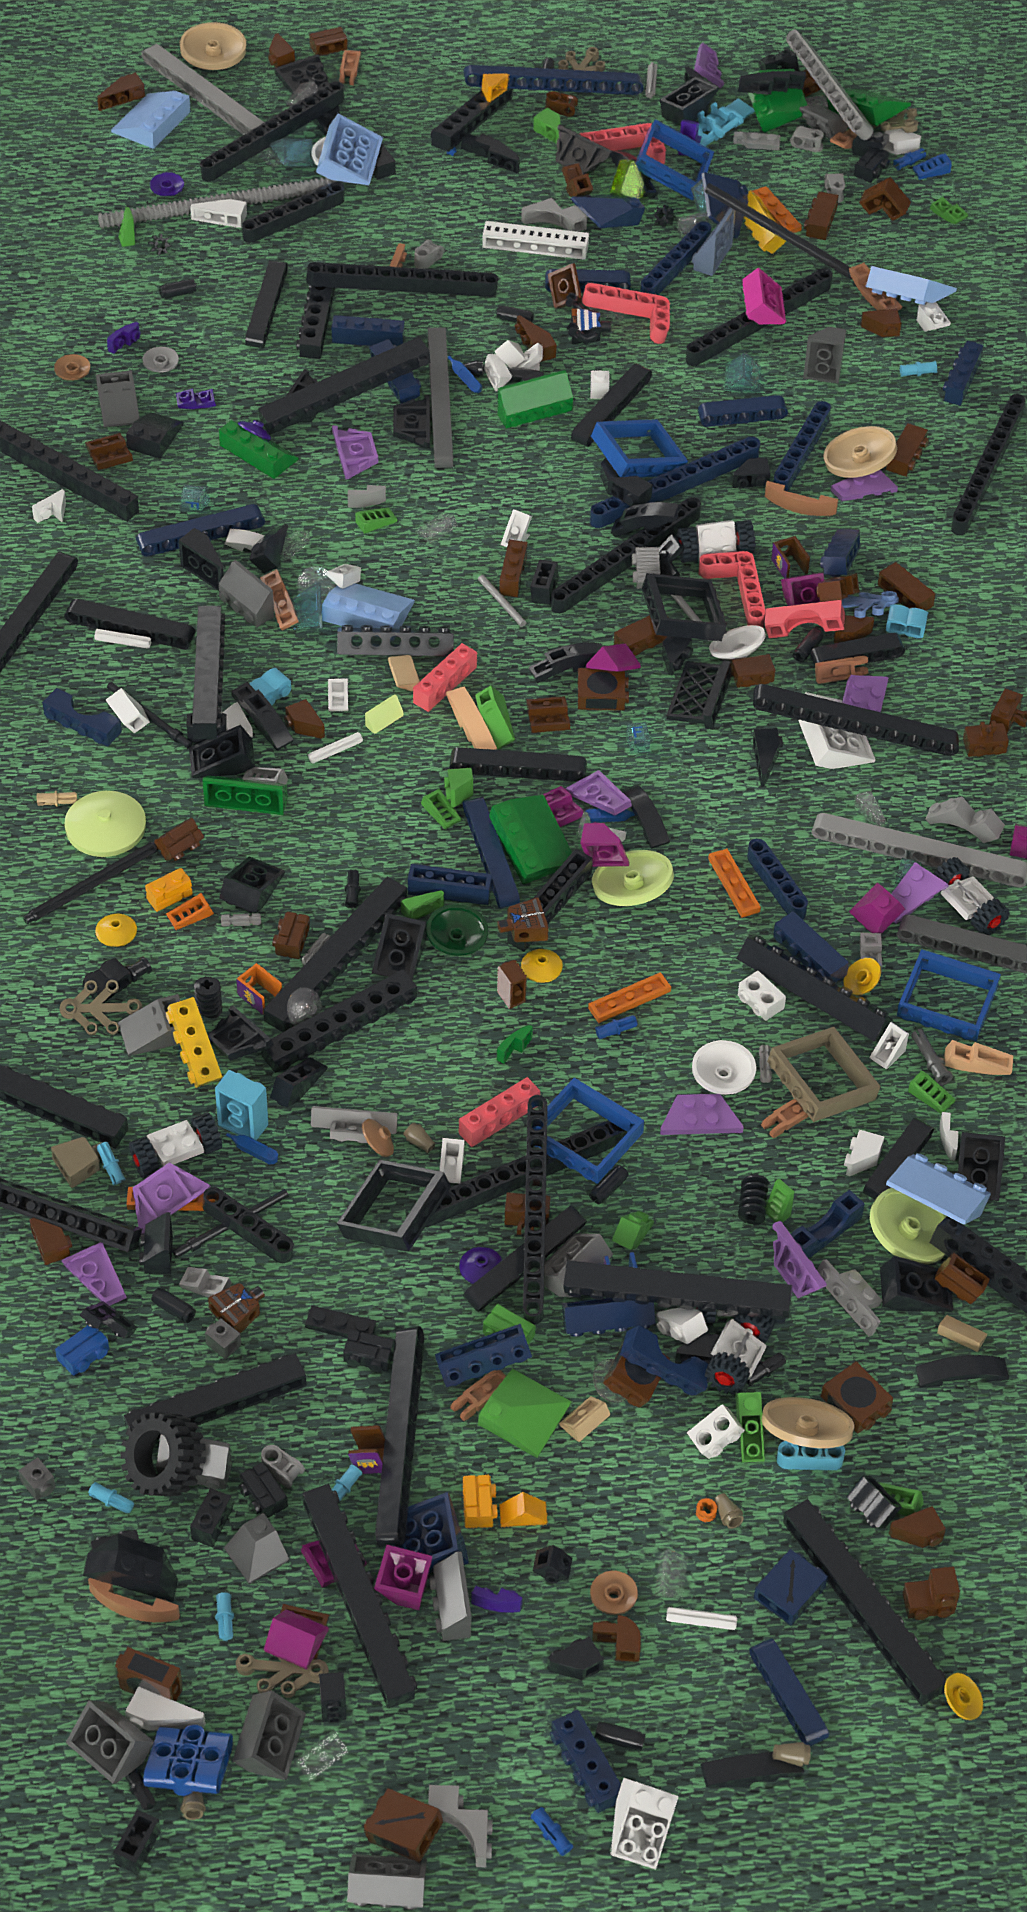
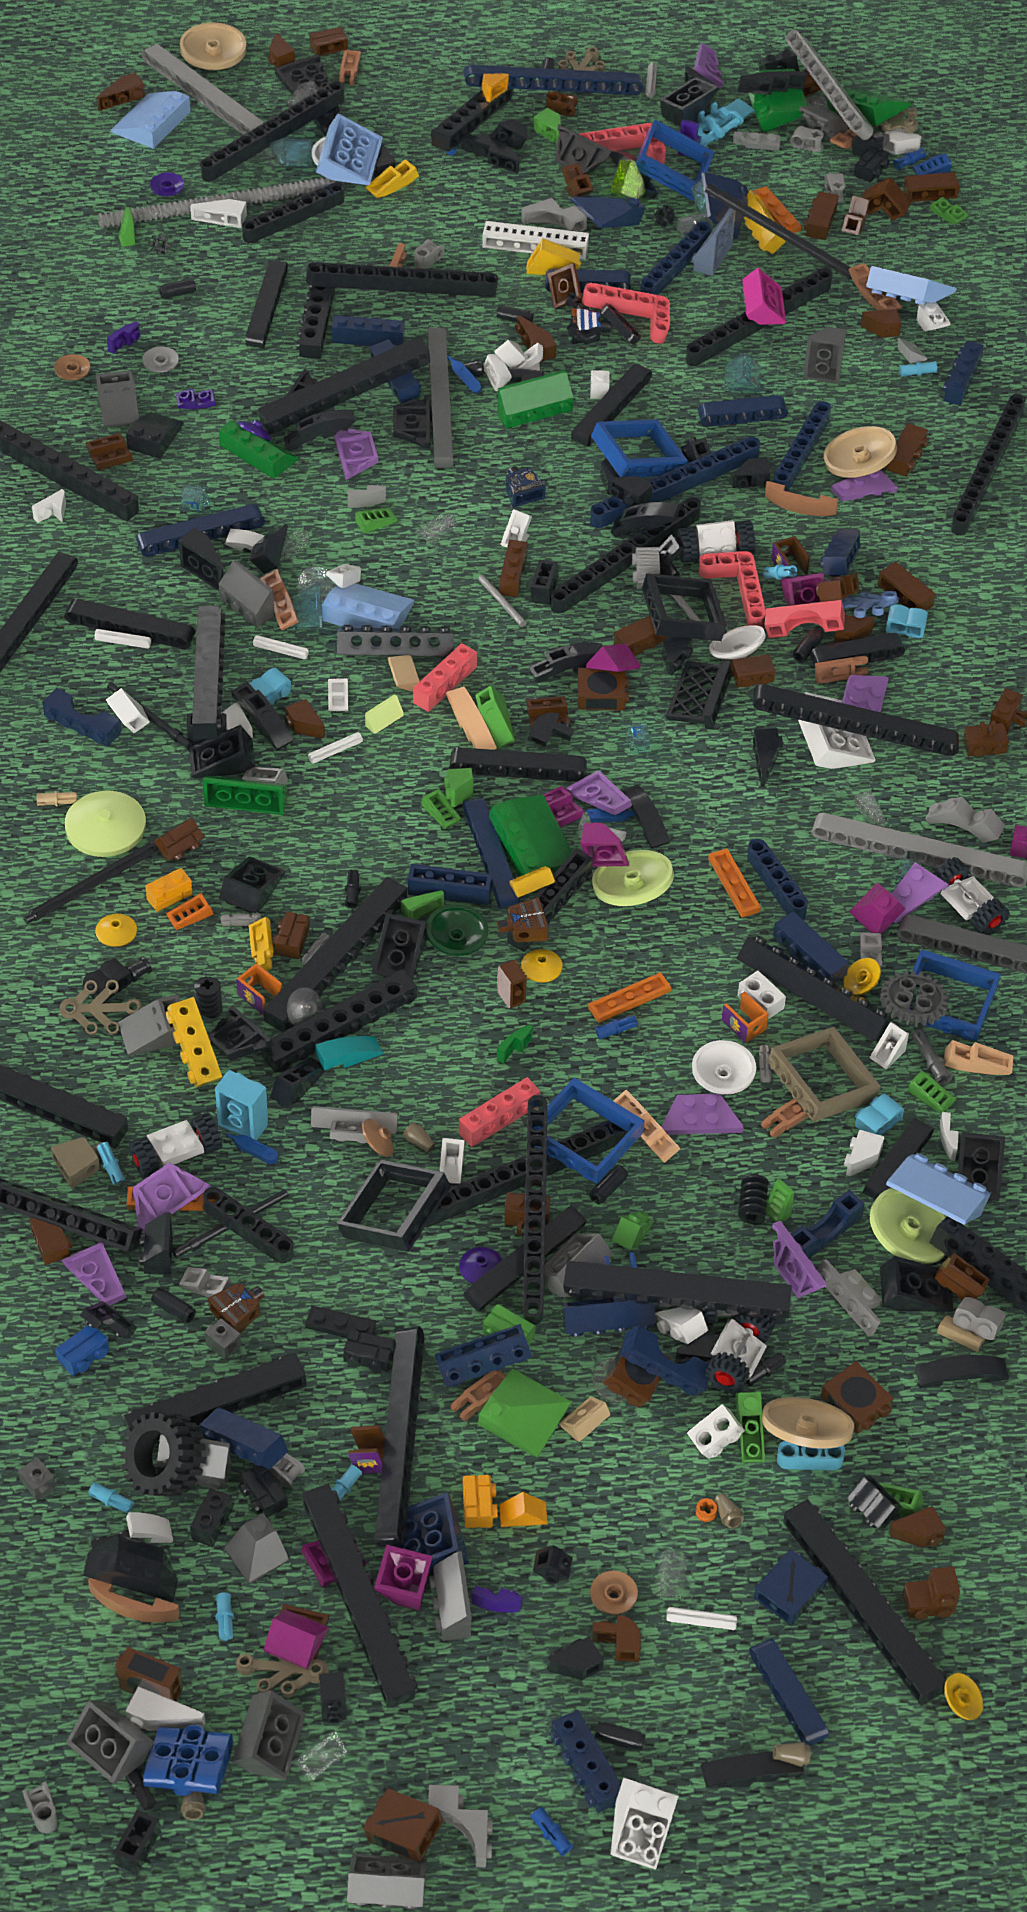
(40, 1804): none -> light grey piece
(149, 1526): none -> white slope
(245, 1438): none -> dark blue brick
(261, 942): none -> yellow hinge
(280, 647): none -> white axle
(323, 423): none -> black slope
(347, 1051): none -> teal slope
(393, 179): none -> yellow slope
(511, 133): none -> black slope
(524, 486): none -> dark blue torso
(532, 881): none -> yellow slope
(547, 725): none -> black brick
(551, 256): none -> yellow slope
(620, 324): none -> black beam
(653, 1133): none -> light nougat slope
(695, 449): none -> black brick
(739, 1025): none -> orange piece
(779, 572): none -> medium azure pin
(856, 218): none -> brick
(879, 1116): none -> medium azure brick
(910, 351): none -> light grey slope
(929, 1004): none -> dark grey gear
(931, 186): none -> reddish brown brick
(976, 1317): none -> light grey brick

